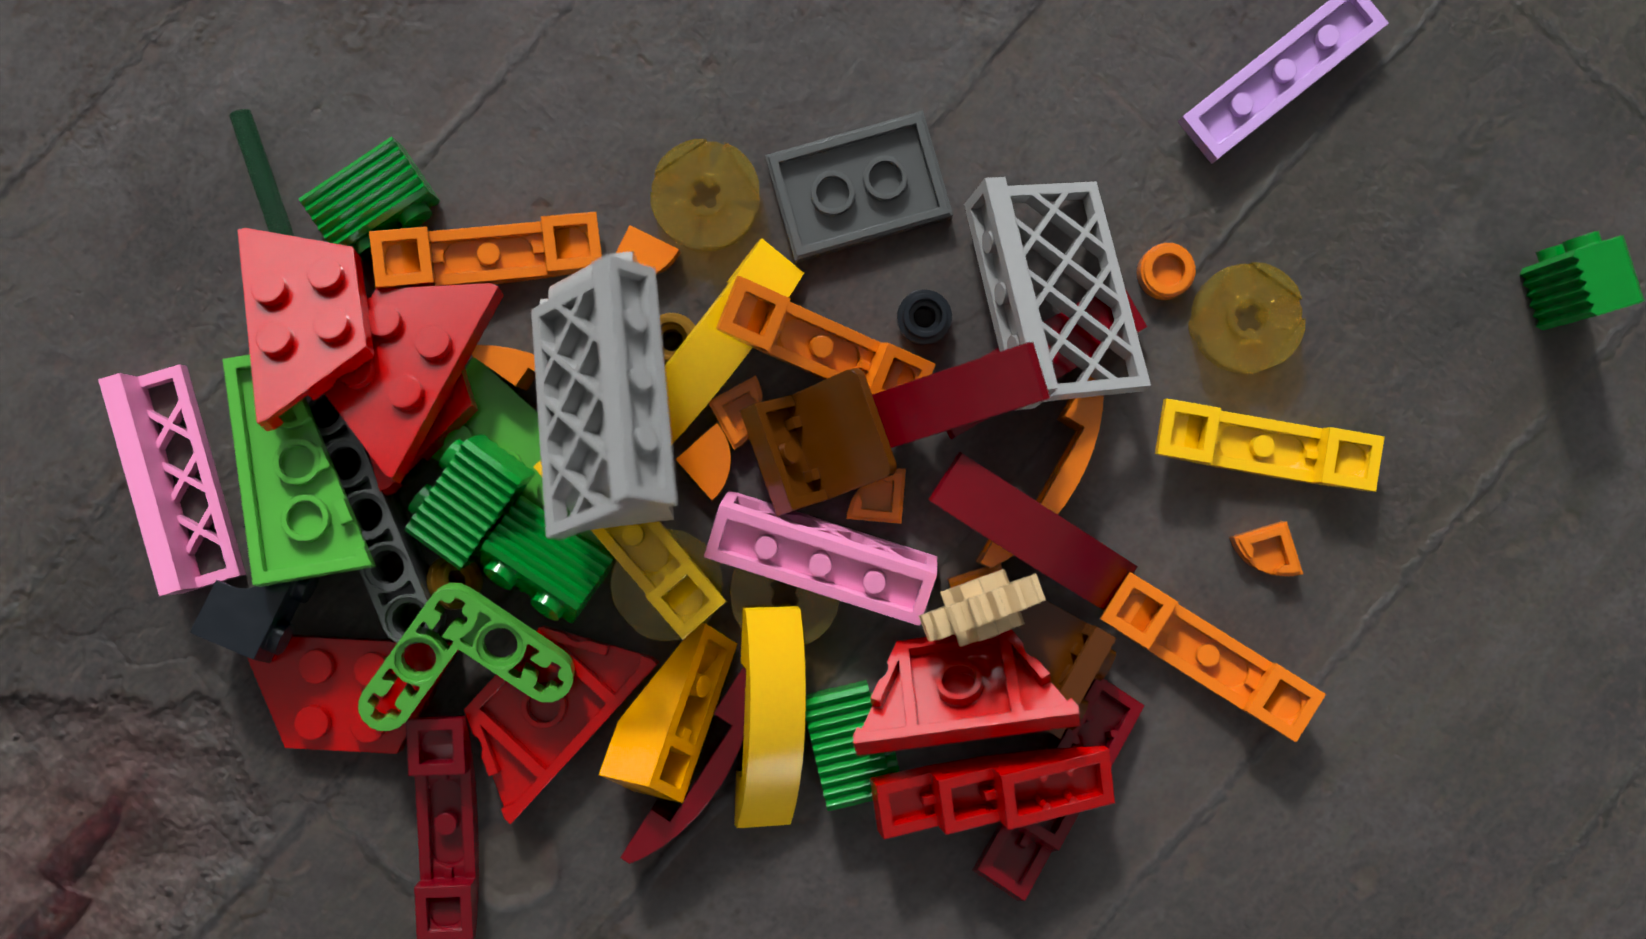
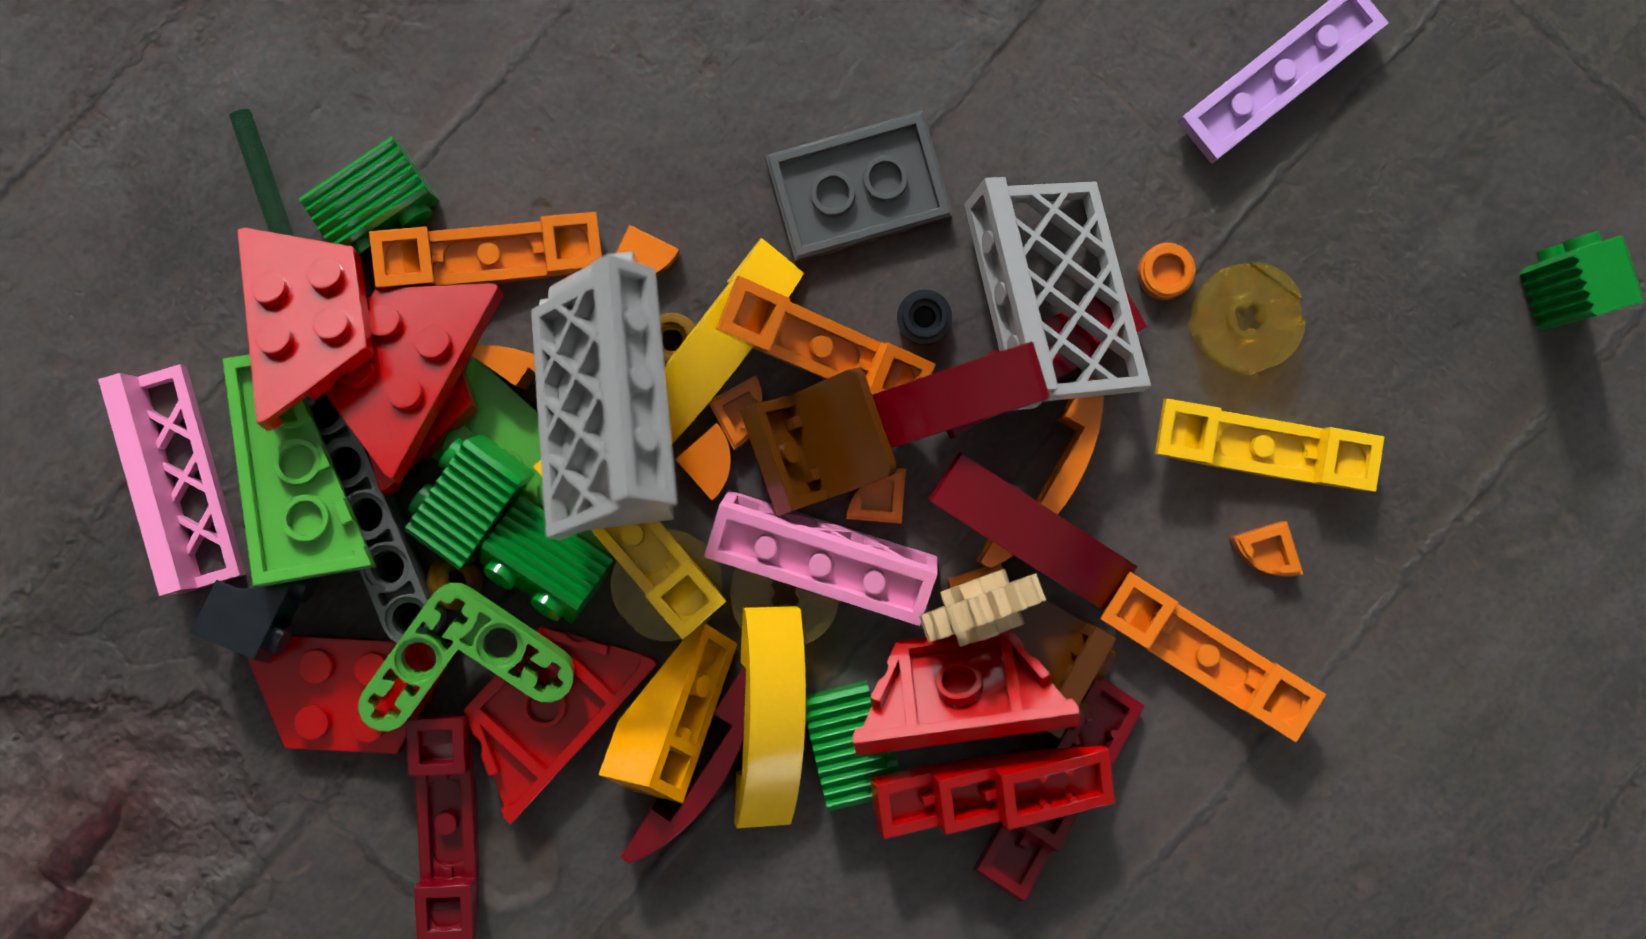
(713, 165): clear yellow plate -> none

